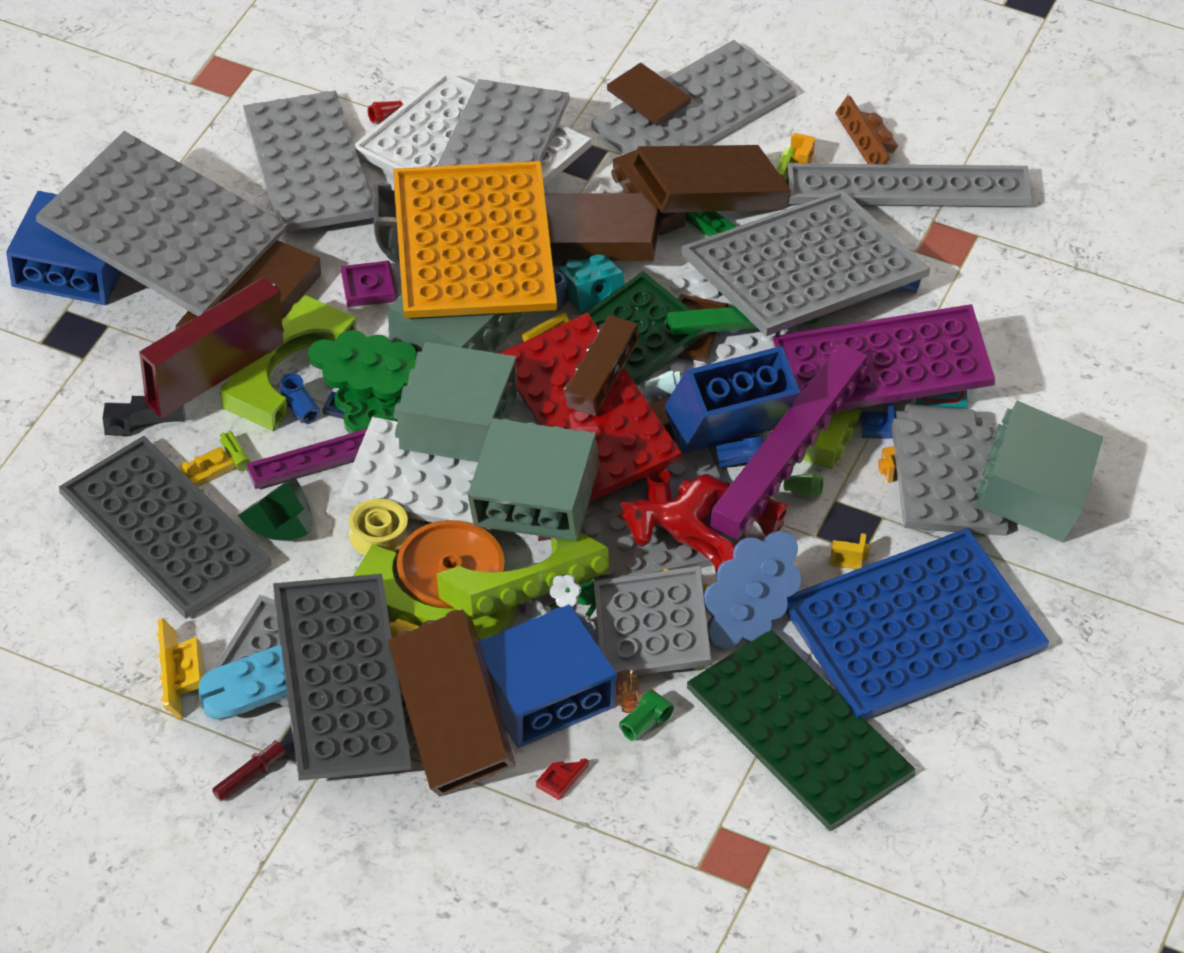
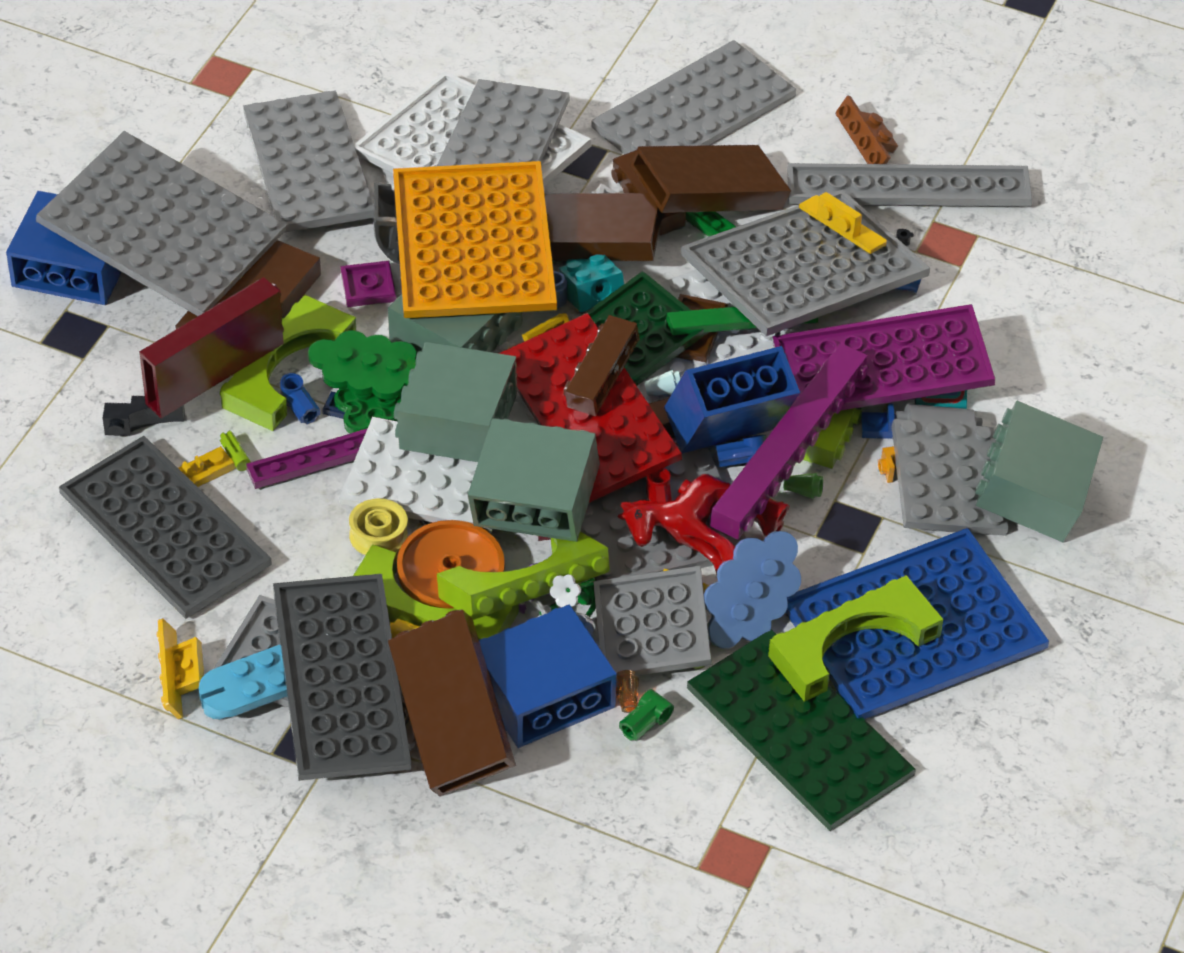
(256, 765): dark red axle -> none
(280, 514): dark green brick -> none
(381, 110): red cone -> none
(561, 777): red tile -> none
(648, 94): reddish brown tile -> none
(787, 157): lime piece -> none
(804, 147): light orange bracket -> none
(843, 221): none -> yellow bracket
(849, 554): yellow bracket -> none
(891, 607): none -> lime arch
(904, 236): none -> black piece

